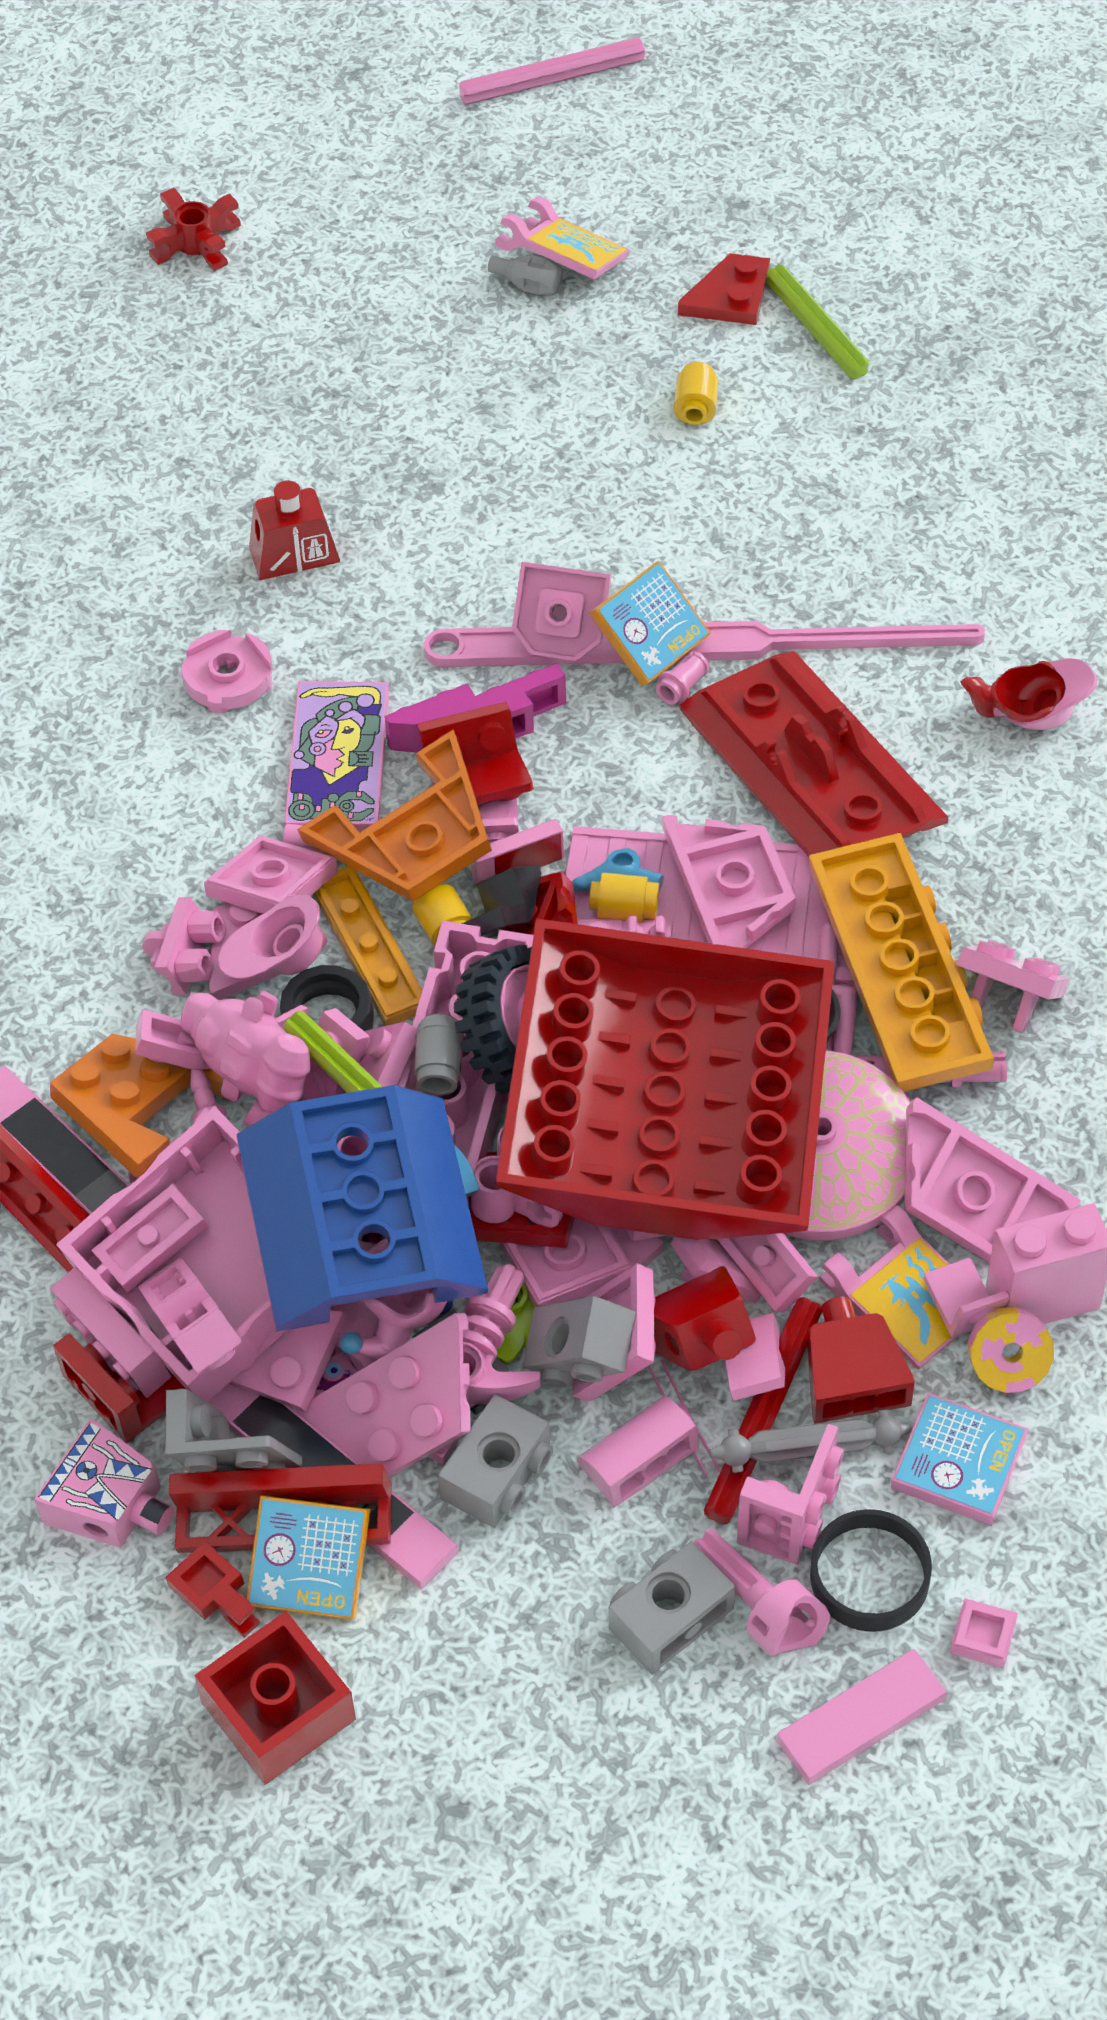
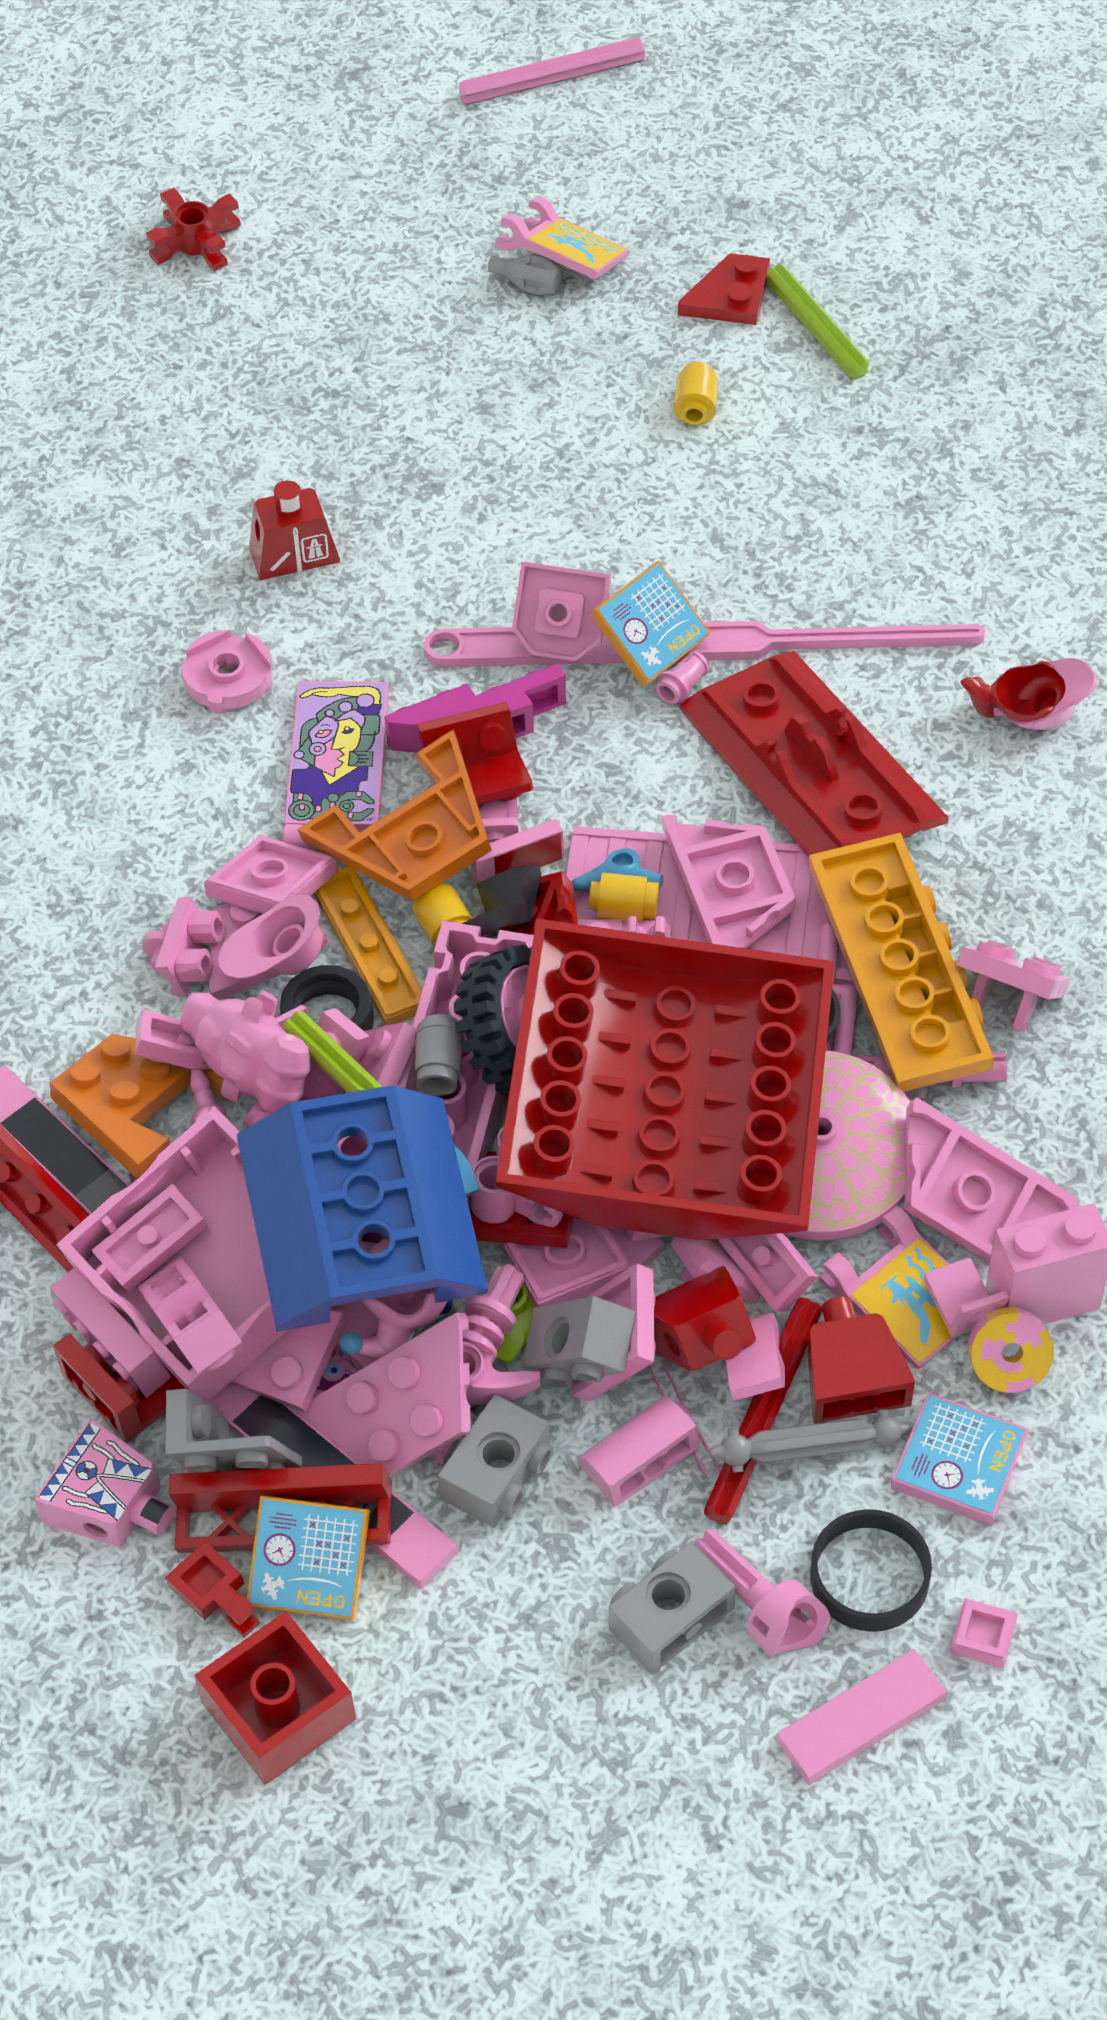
(787, 1522): bright pink bracket -> none

